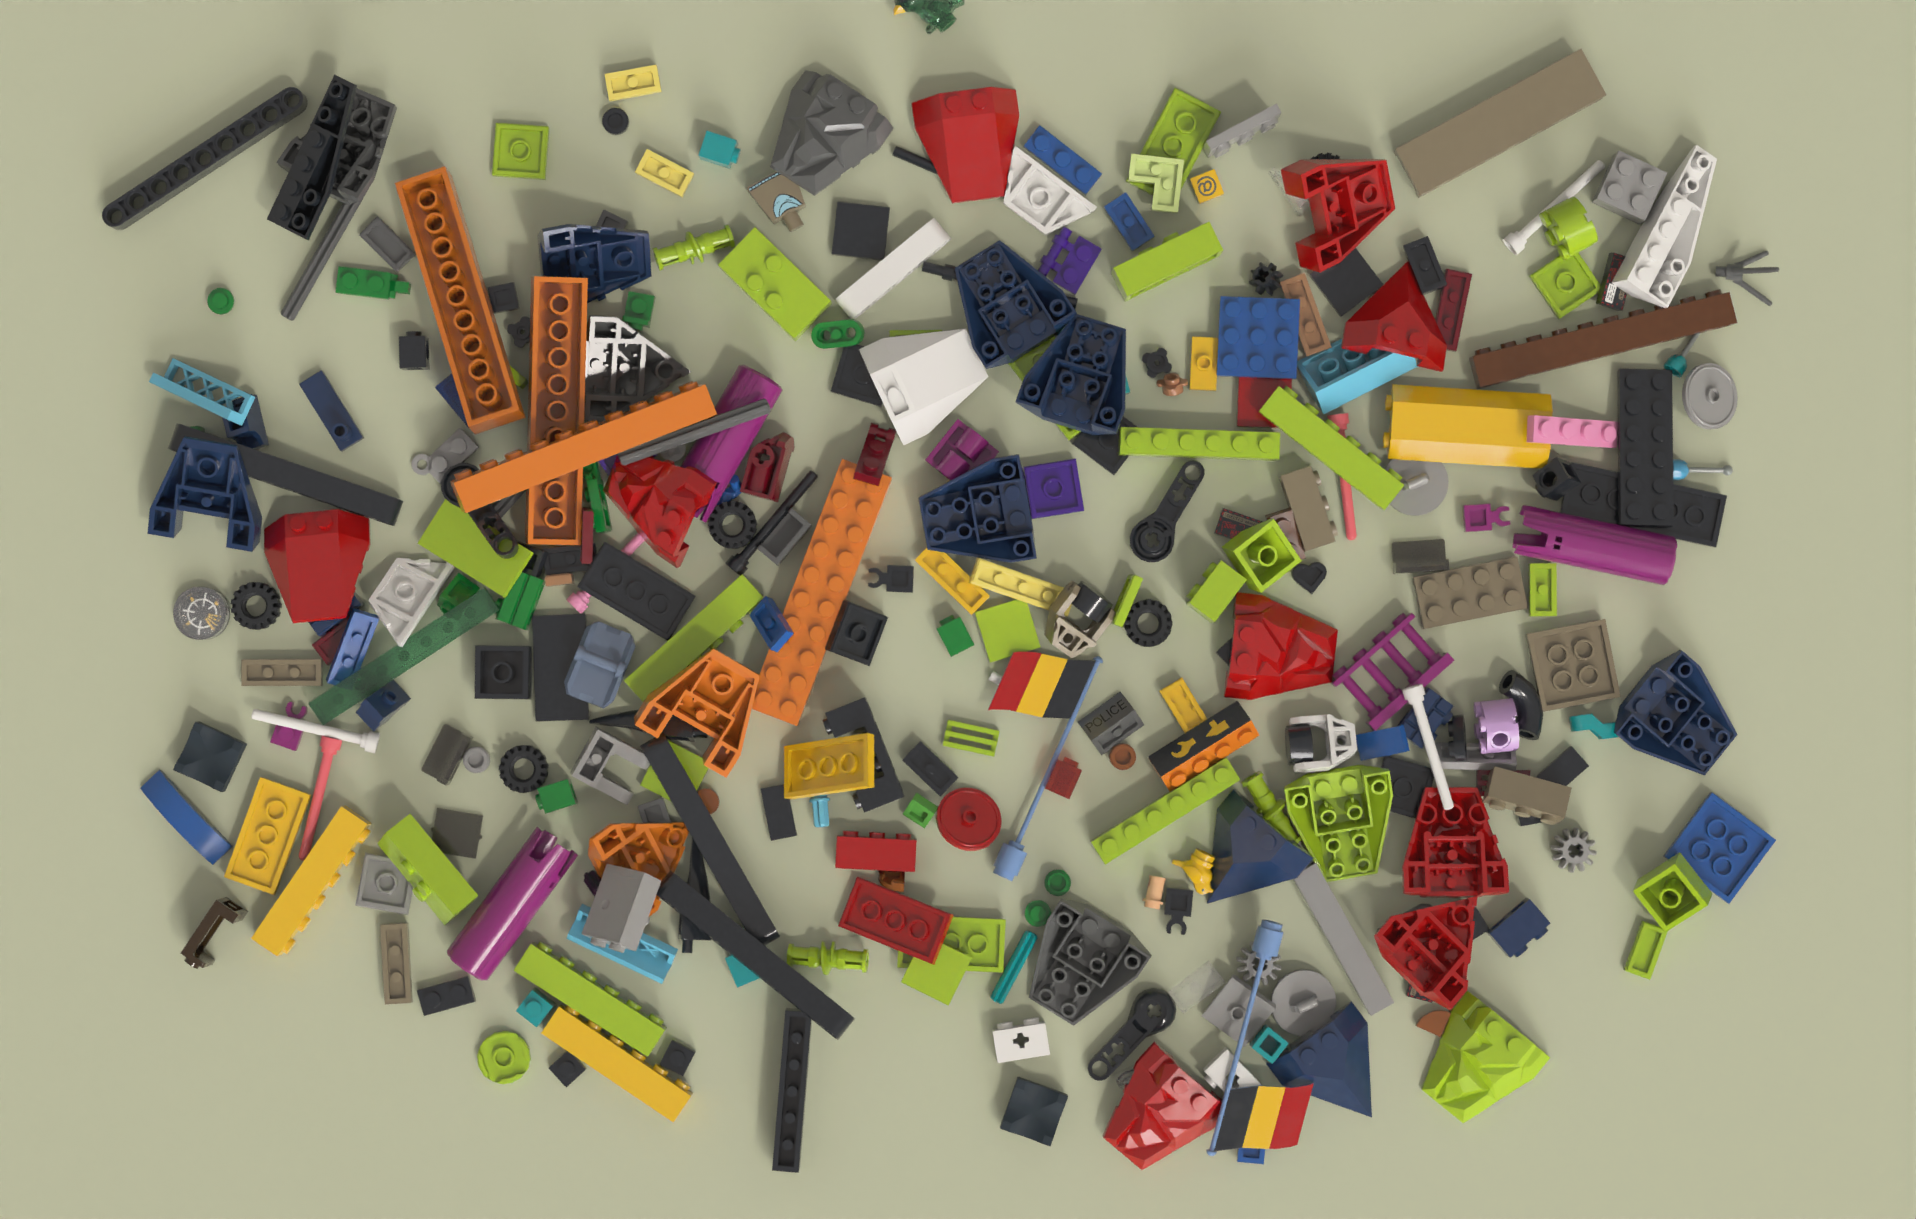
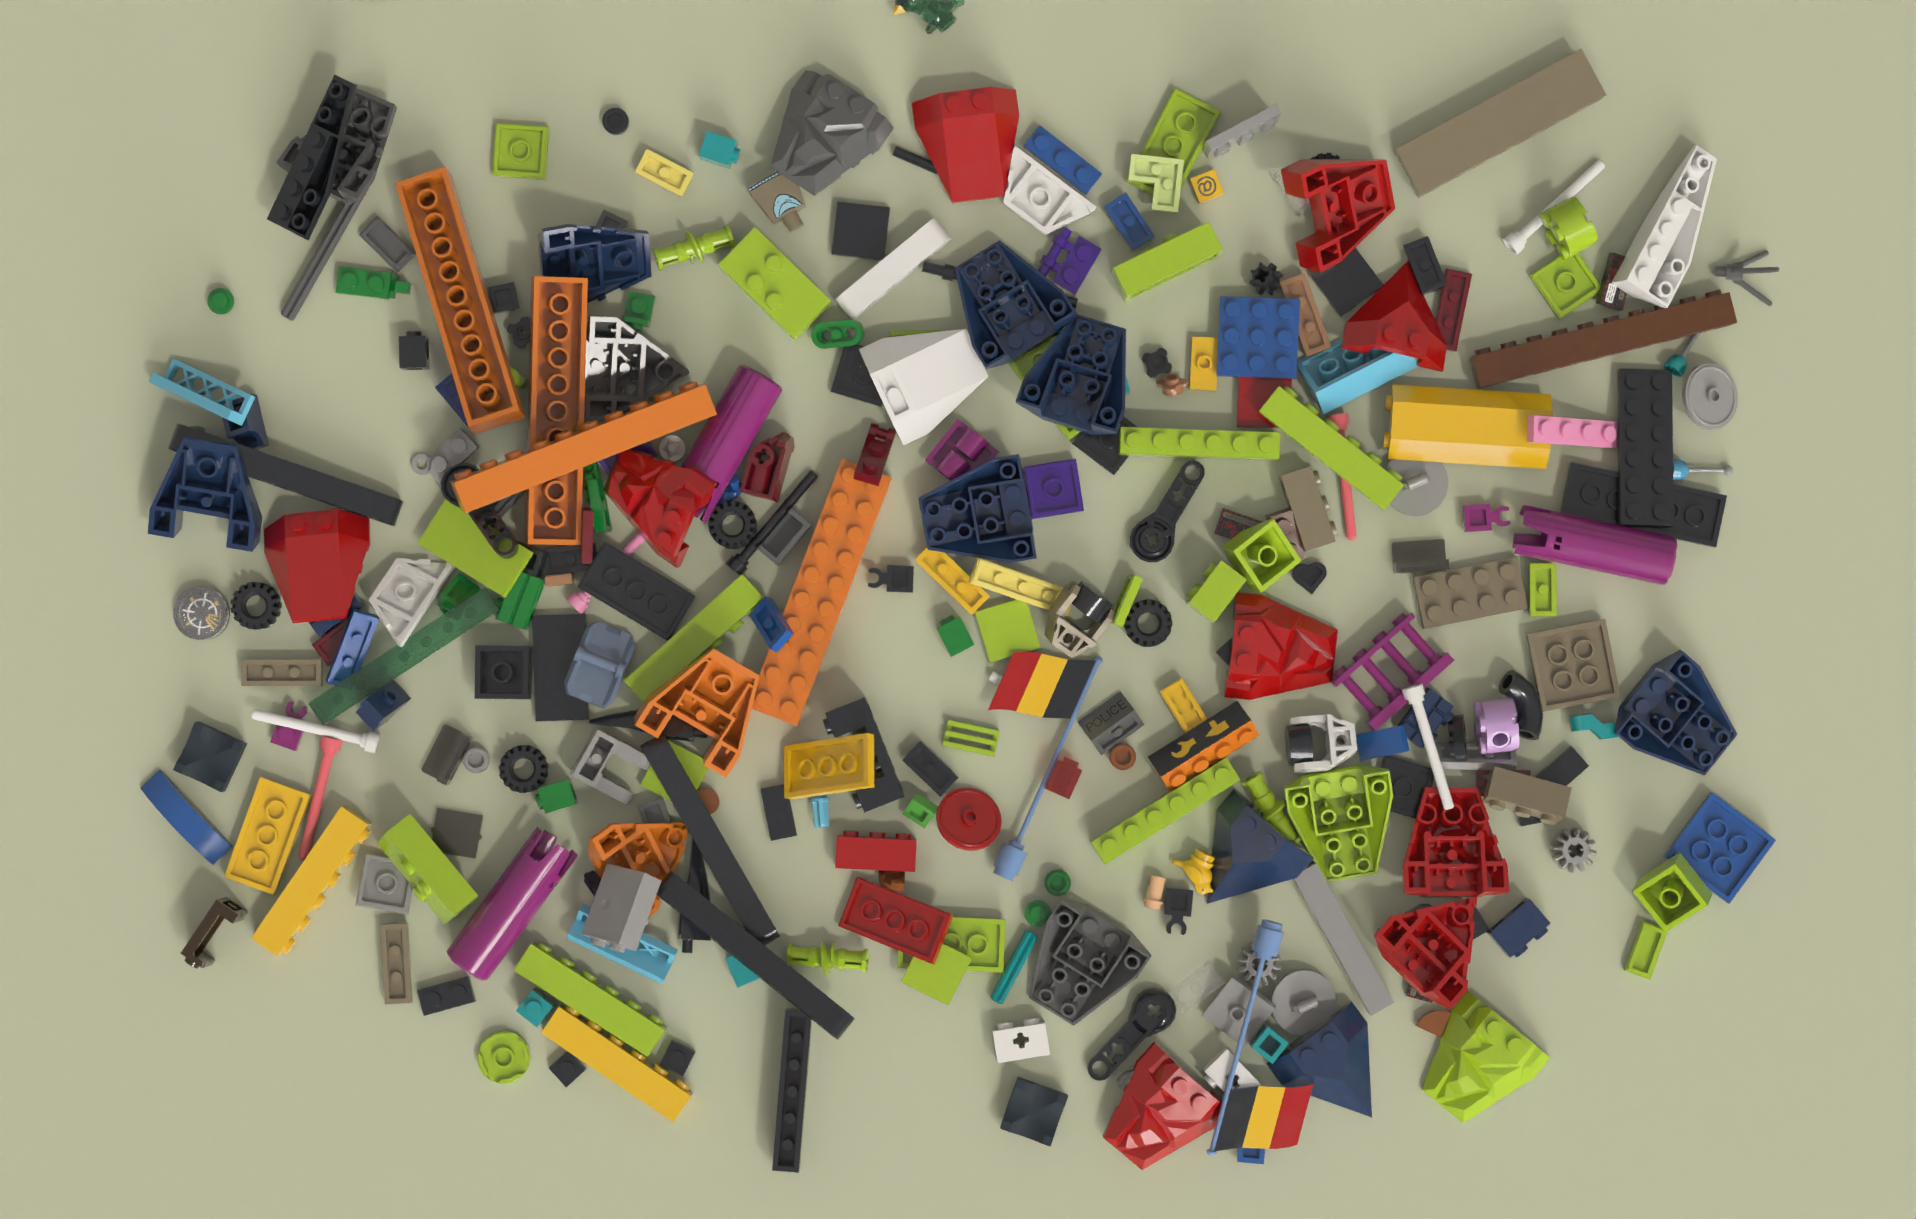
(192, 158): black beam -> none
(331, 411): dark blue piece -> none
(633, 83): light yellow plate -> none
(696, 431): dark grey axle -> none
(856, 633): black tile -> none
(1565, 479): black brick -> none
(1629, 187): light grey brick -> none

